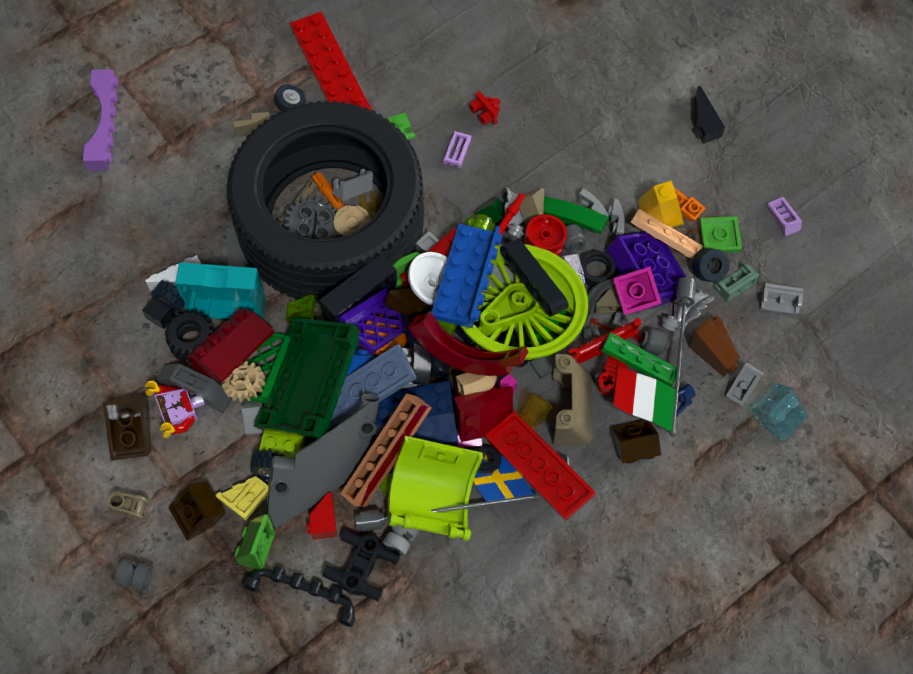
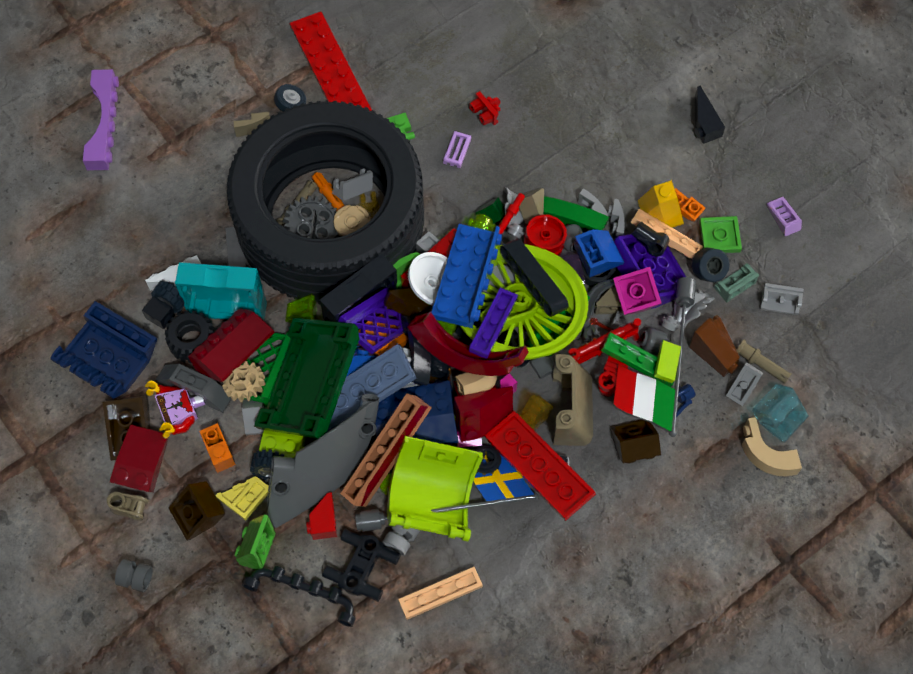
(107, 351): none -> dark blue slope
(139, 459): none -> dark red slope
(217, 448): none -> orange slope
(440, 593): none -> light nougat plate
(493, 323): none -> dark purple plate
(597, 251): none -> blue slope
(655, 241): none -> black piece
(667, 361): none -> lime tile
(754, 356): none -> dark tan pin
(766, 459): none -> tan arch

